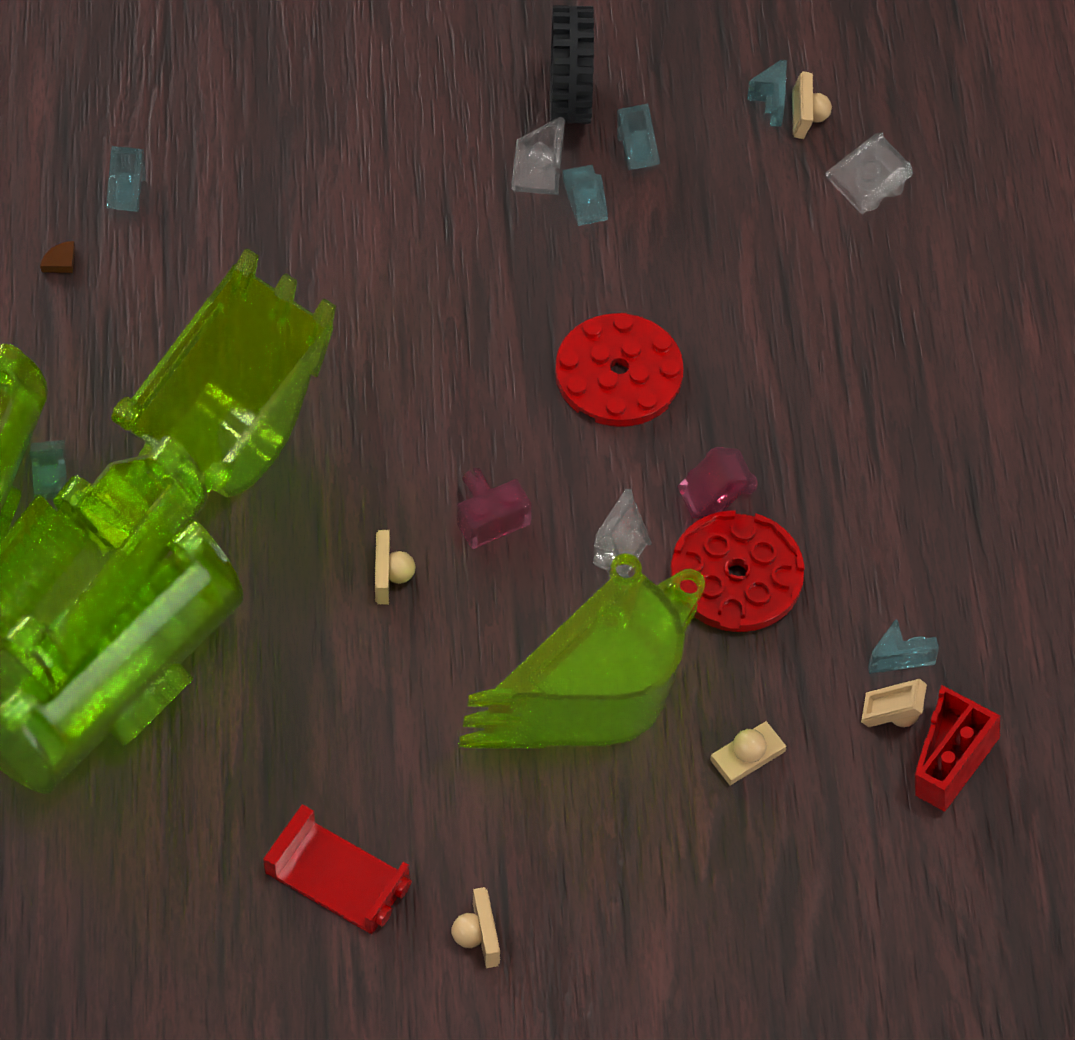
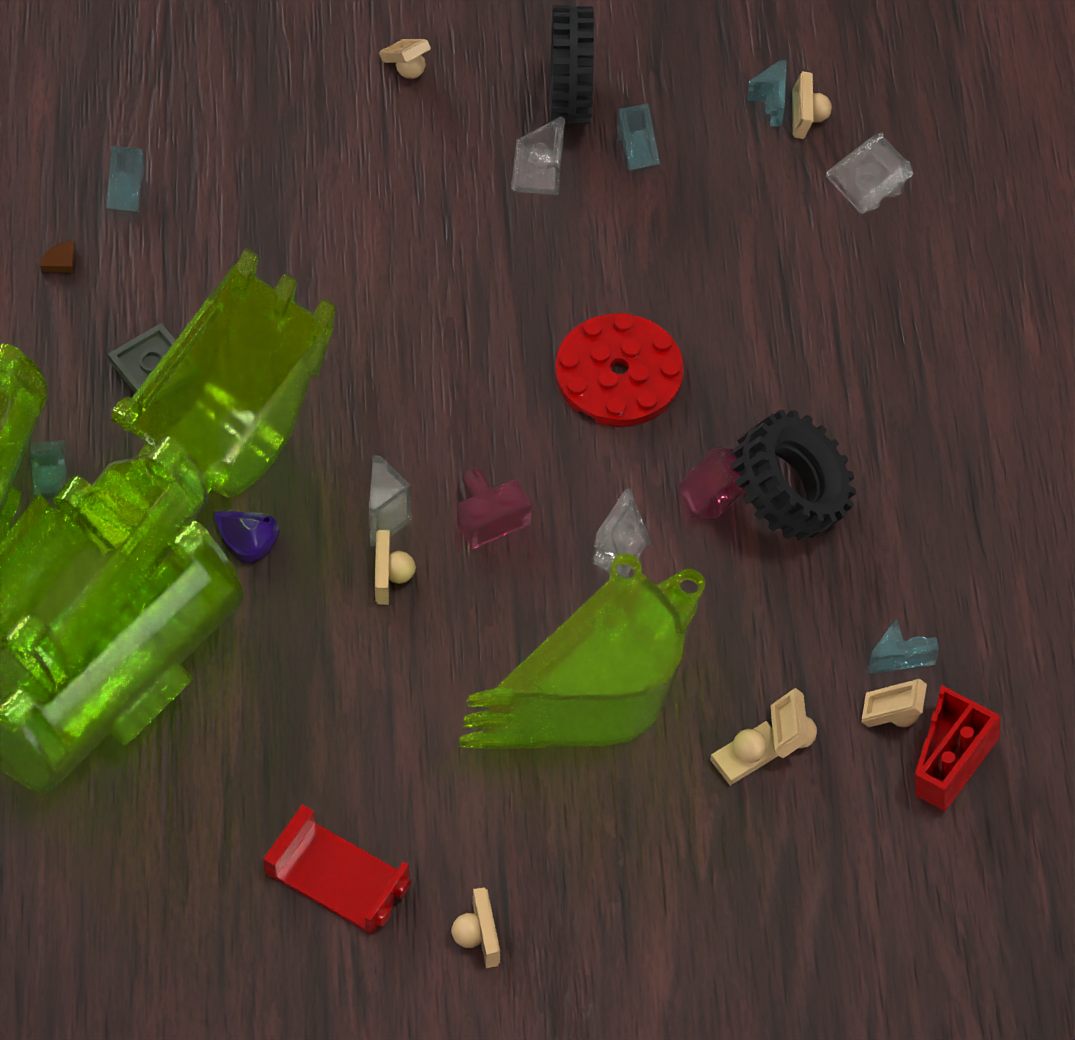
(141, 355): none -> dark grey plate
(247, 533): none -> dark purple piece
(389, 499): none -> clear slope
(407, 56): none -> tan tile
(586, 194): clear light blue slope -> none
(758, 545): red plate -> none
(790, 724): none -> tan tile
(814, 461): none -> black tyre

